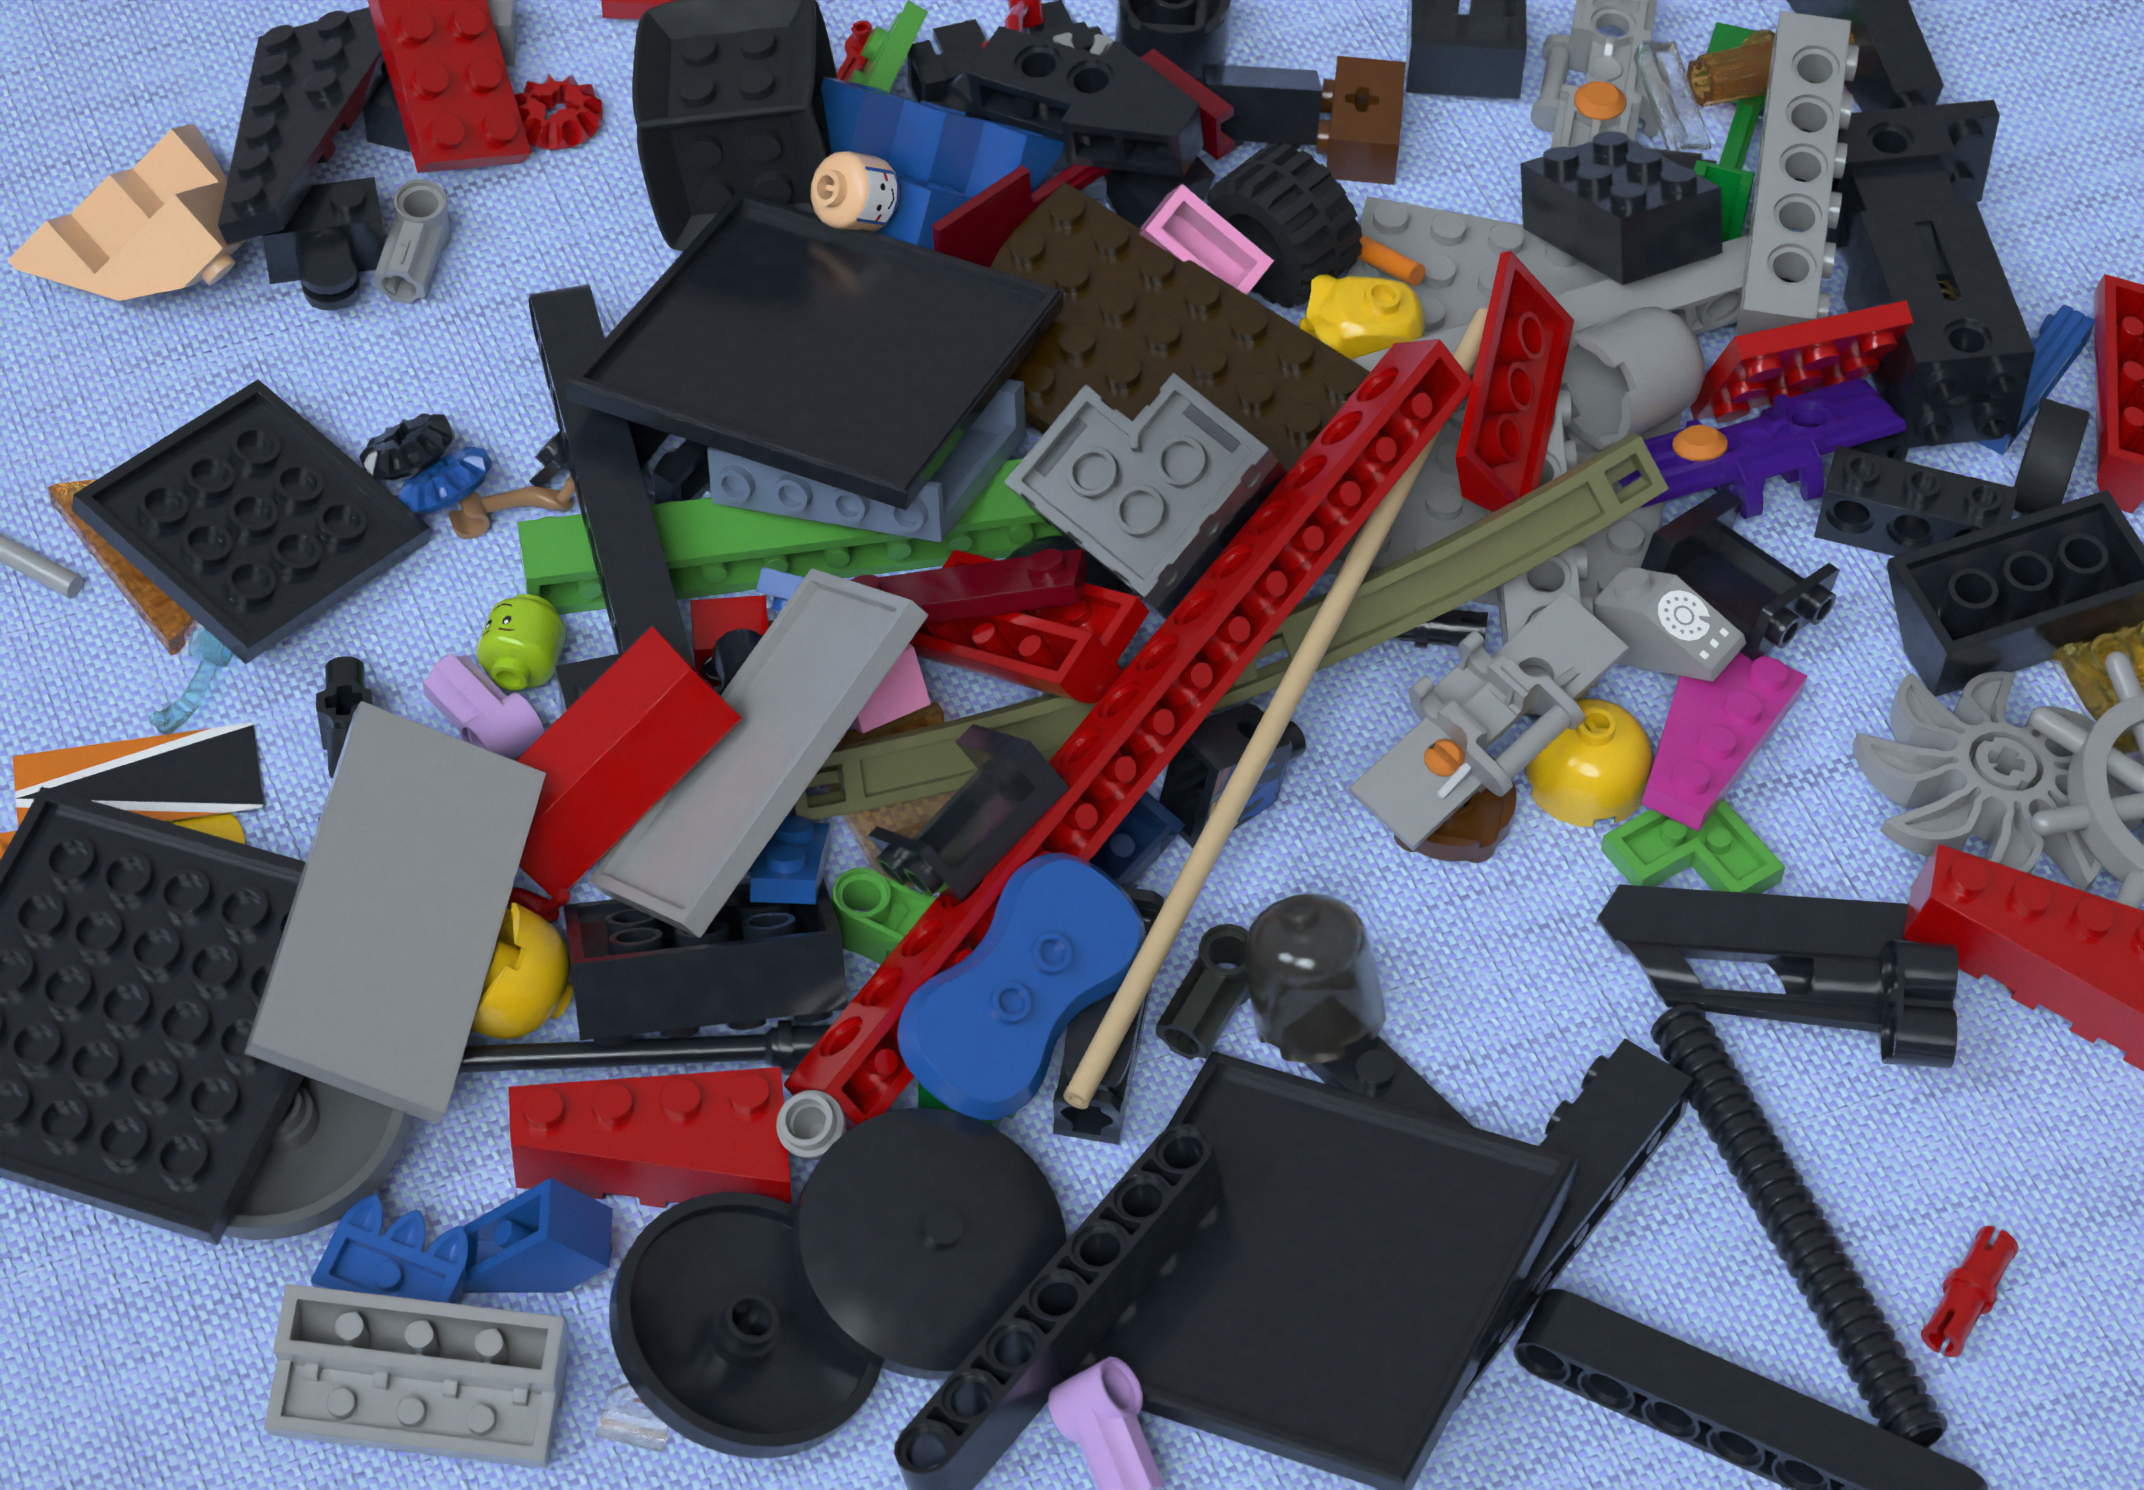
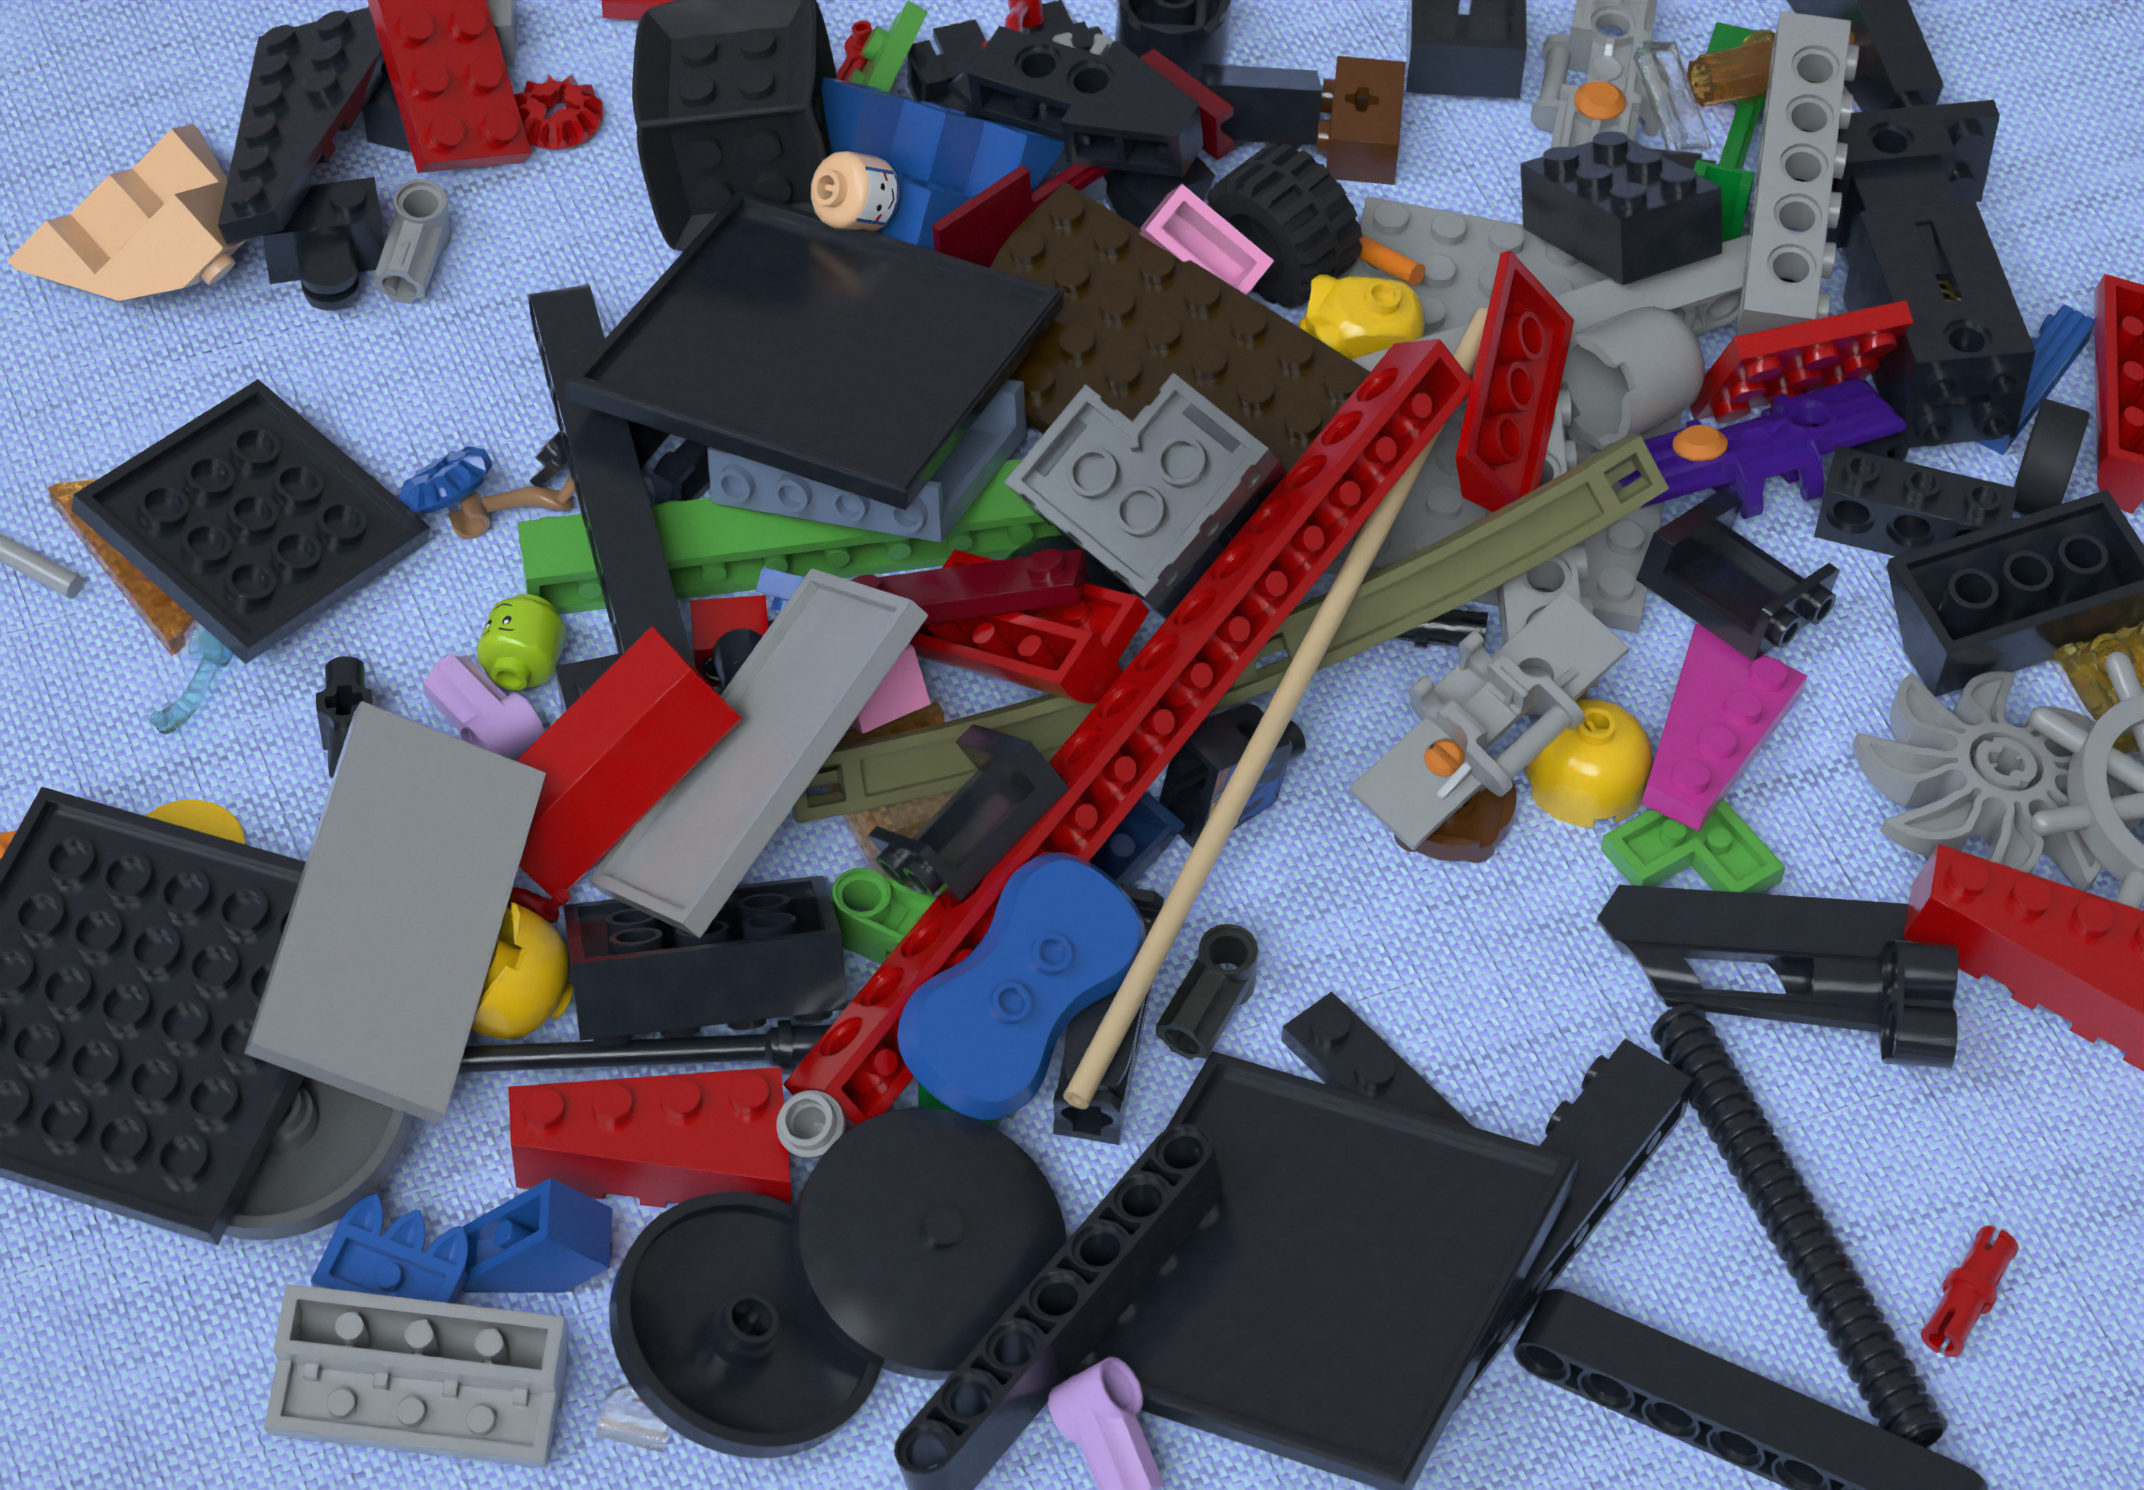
(153, 775): sticker -> none
(407, 447): black gear -> none
(791, 863): blue plate -> none
(1312, 978): clear smoke cylinder -> none
(1667, 625): light grey slope -> none

